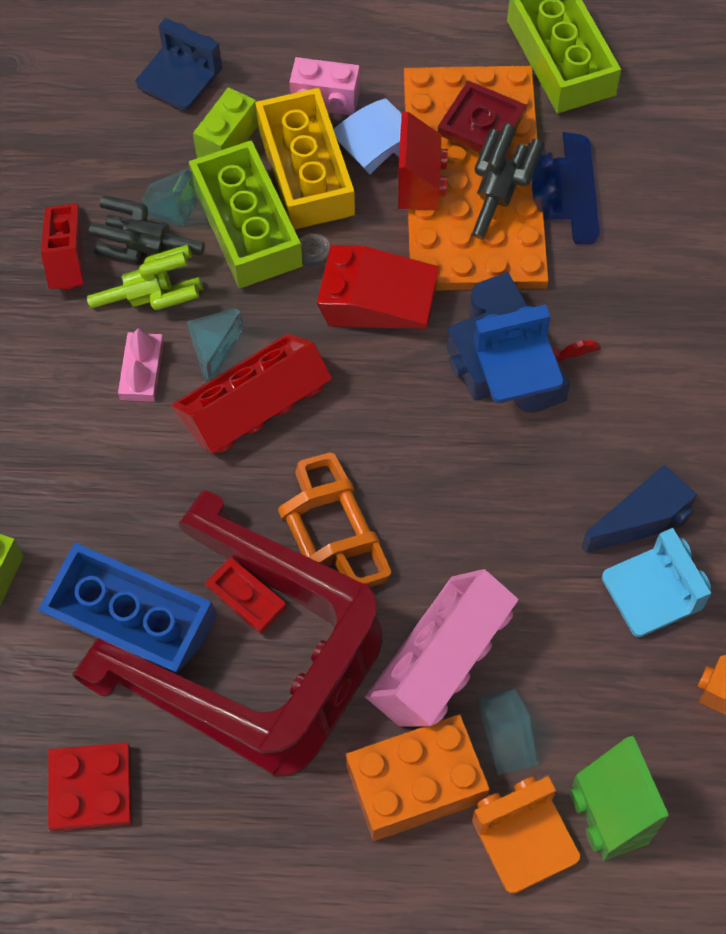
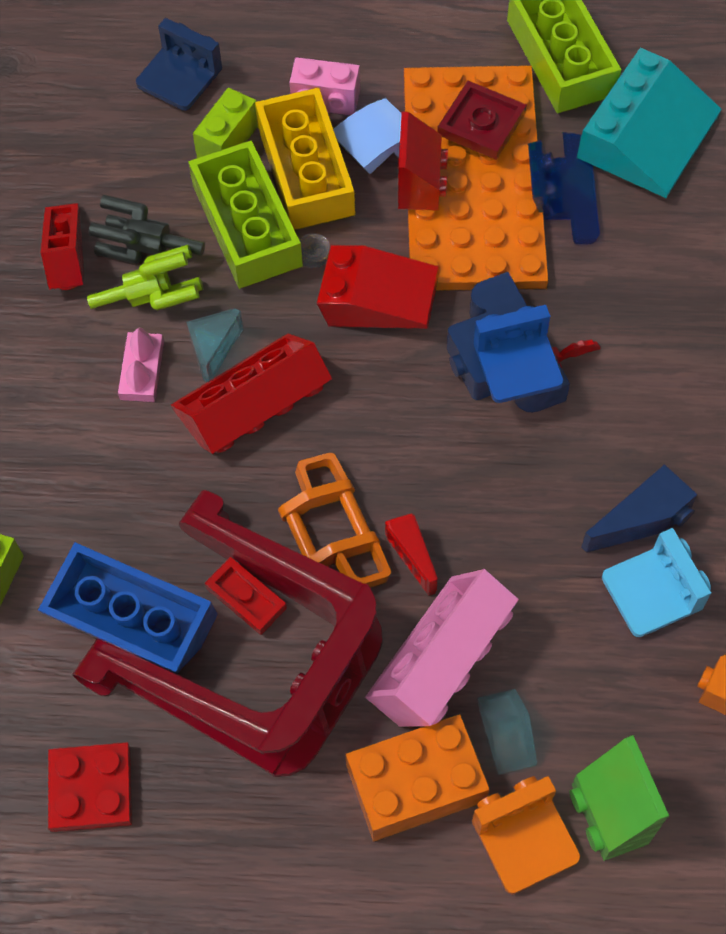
(171, 198): clear light blue slope -> none
(408, 542): none -> red slope
(502, 174): pearl dark grey plant -> none
(649, 124): none -> teal slope

